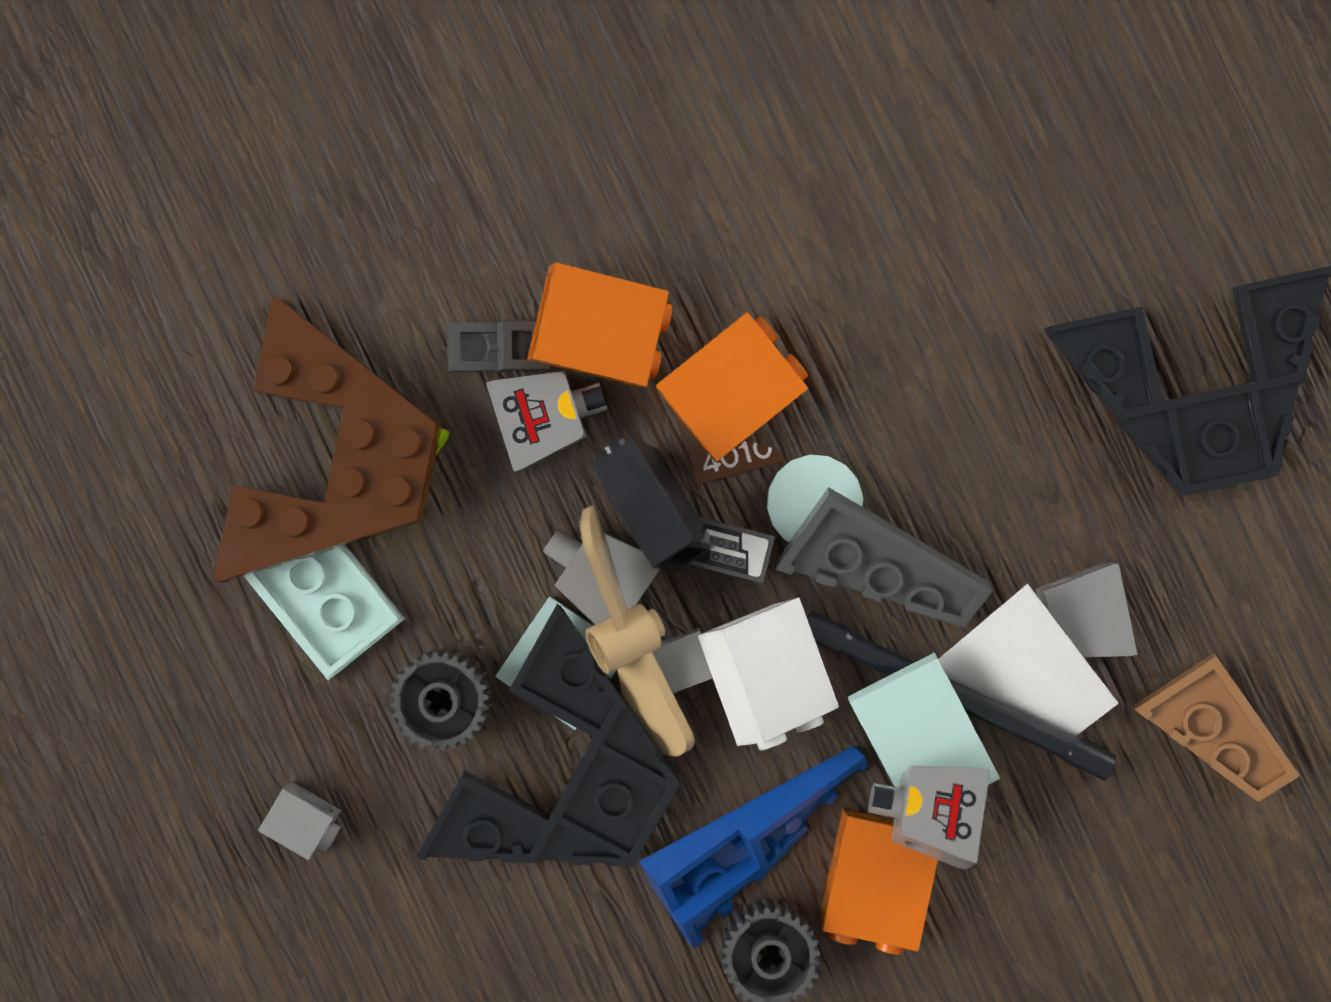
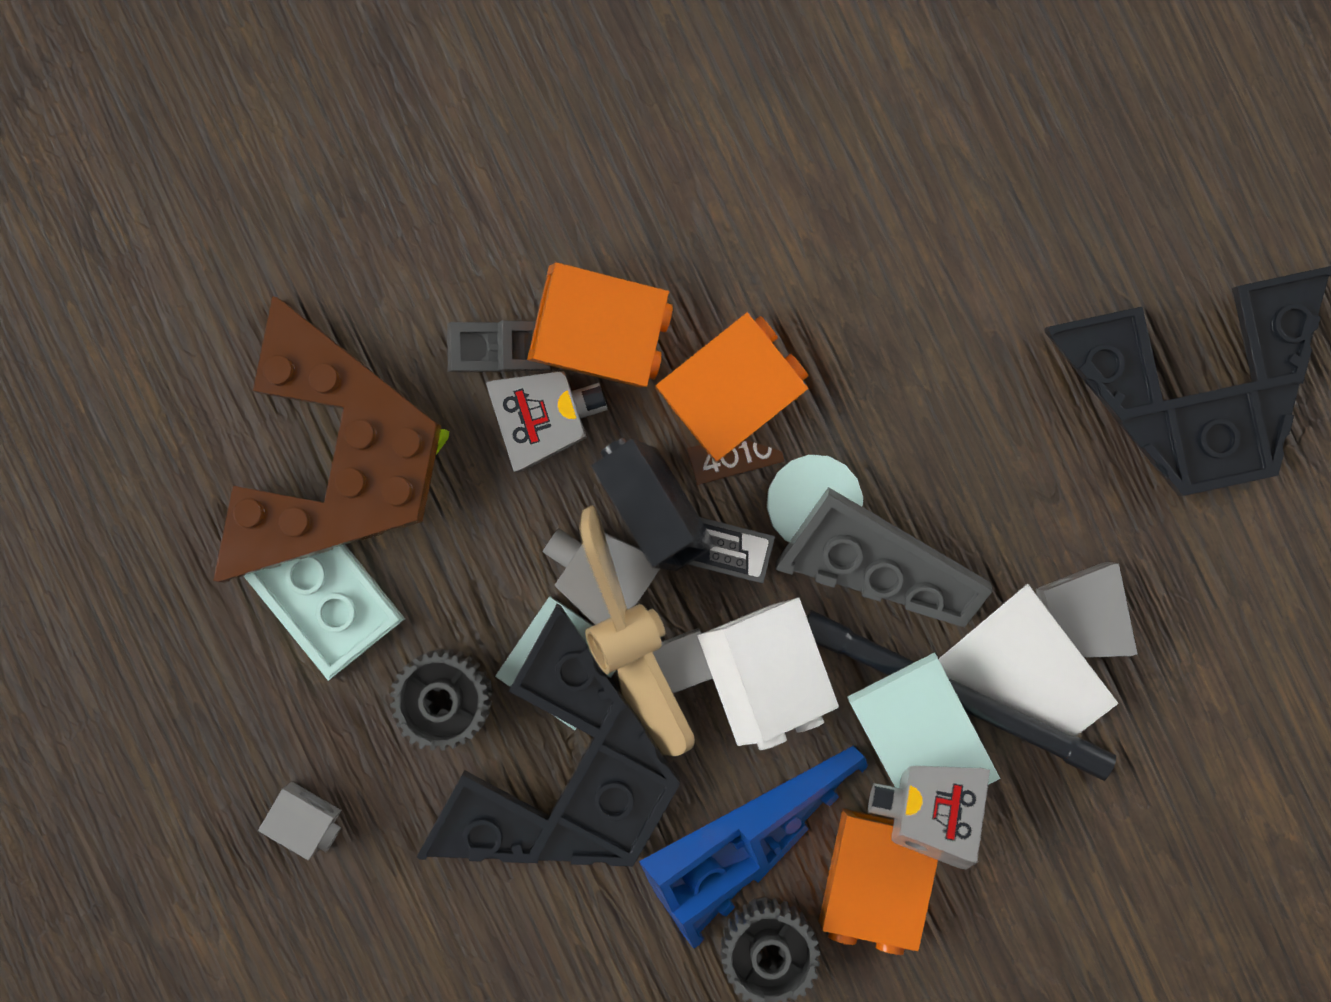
(1220, 726): medium nougat wing -> none

